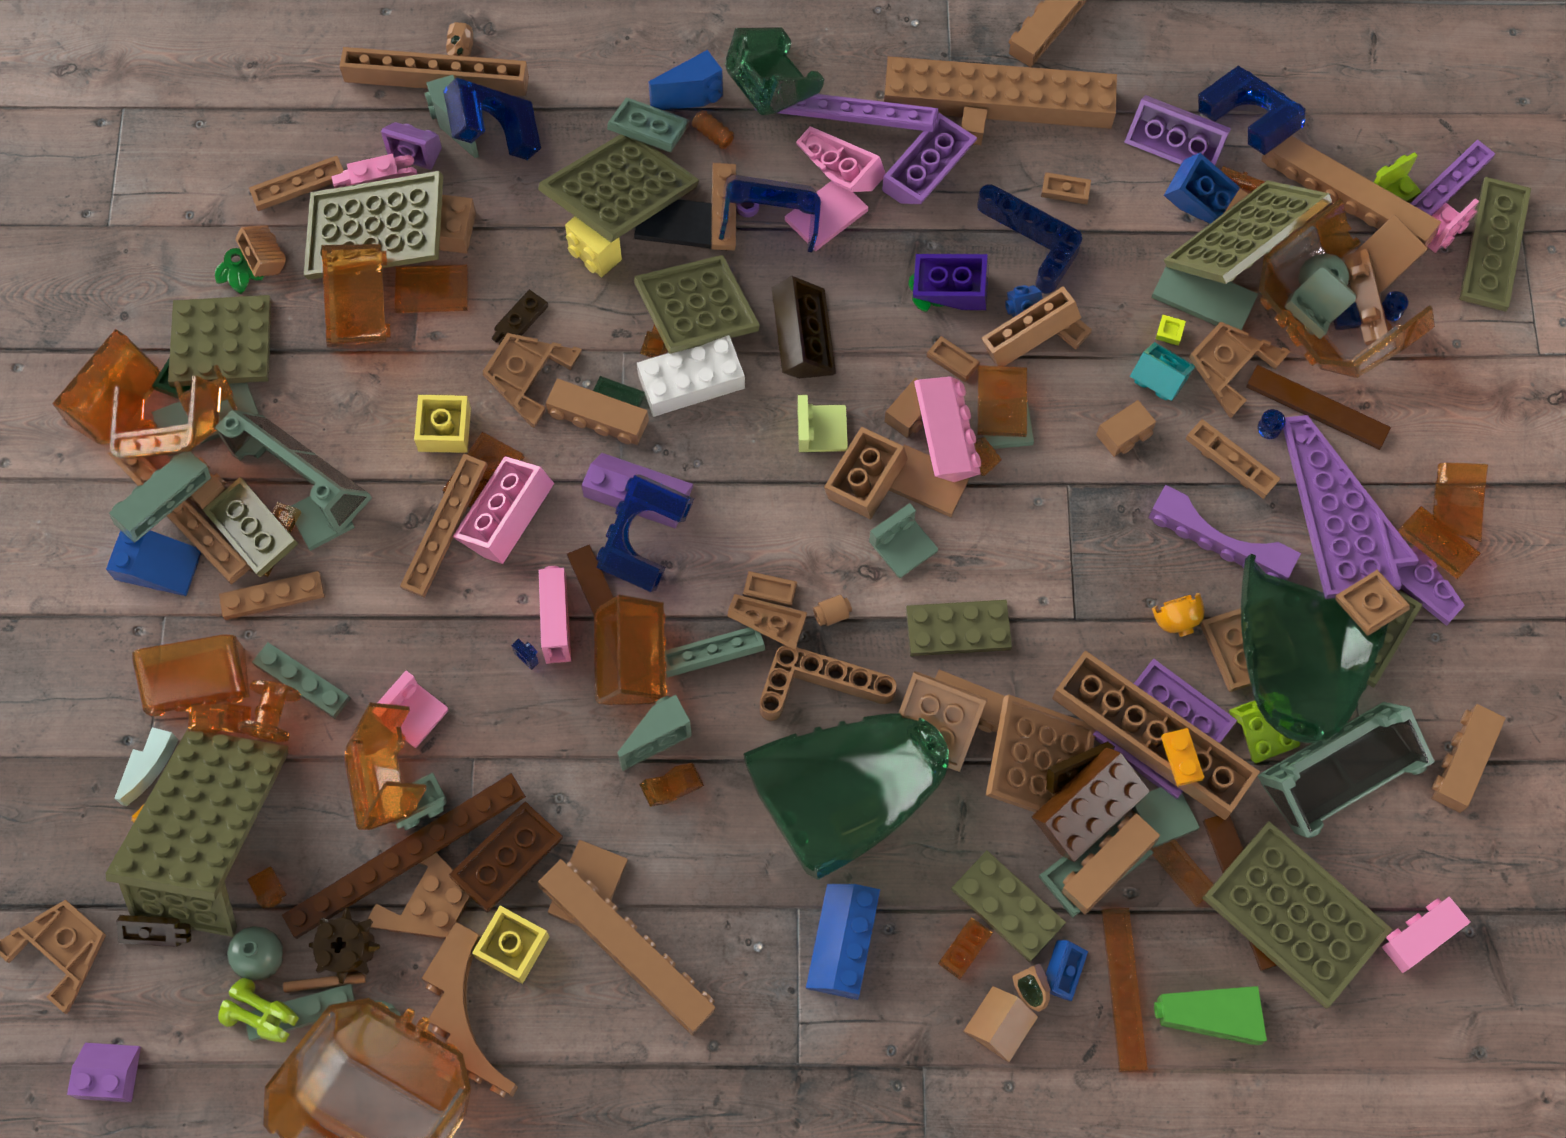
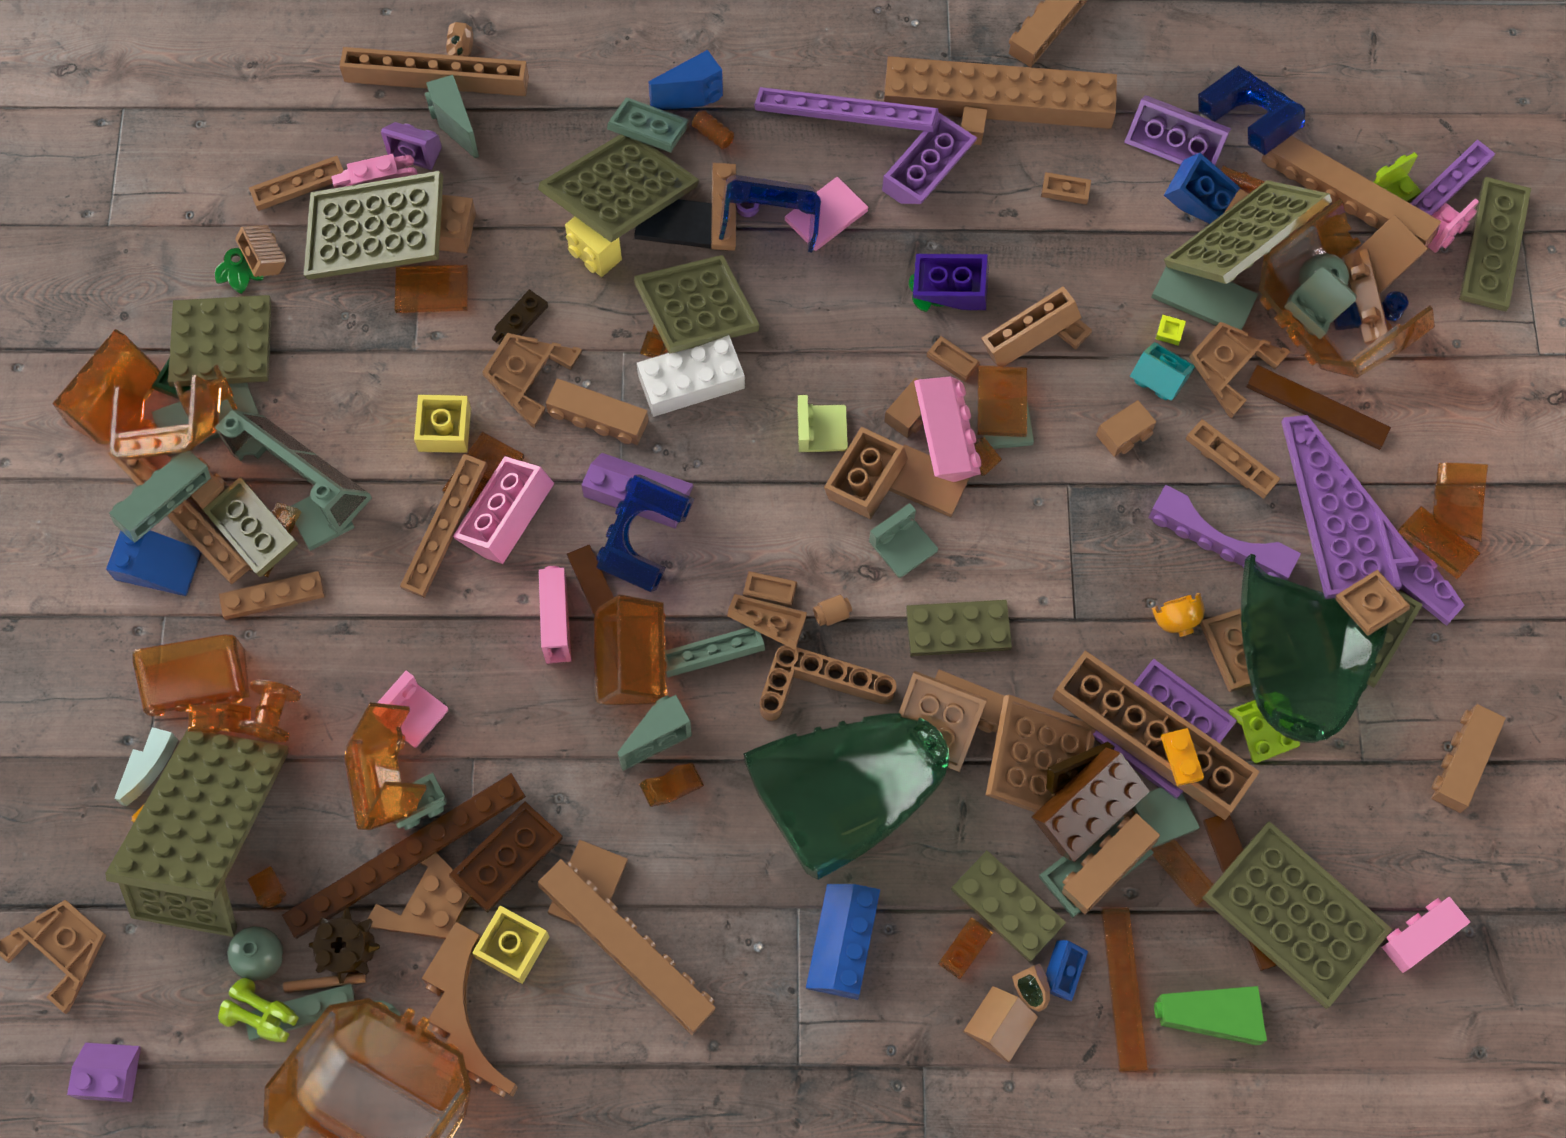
(152, 931): dark brown hinge -> none
(297, 676): sand green plate -> none
(354, 294): clear orange windscreen -> none
(516, 116): clear blue arch -> none
(525, 653): clear blue plate -> none
(619, 391): clear green tile -> none
(765, 73): clear green windscreen -> none
(803, 329): dark brown slope -> none
(841, 161): bright pink wedge -> none
(1022, 298): blue brick -> none
(1035, 231): clear blue beam -> none
(1276, 423): clear blue wheel -> none
(1346, 766): windscreen -> none

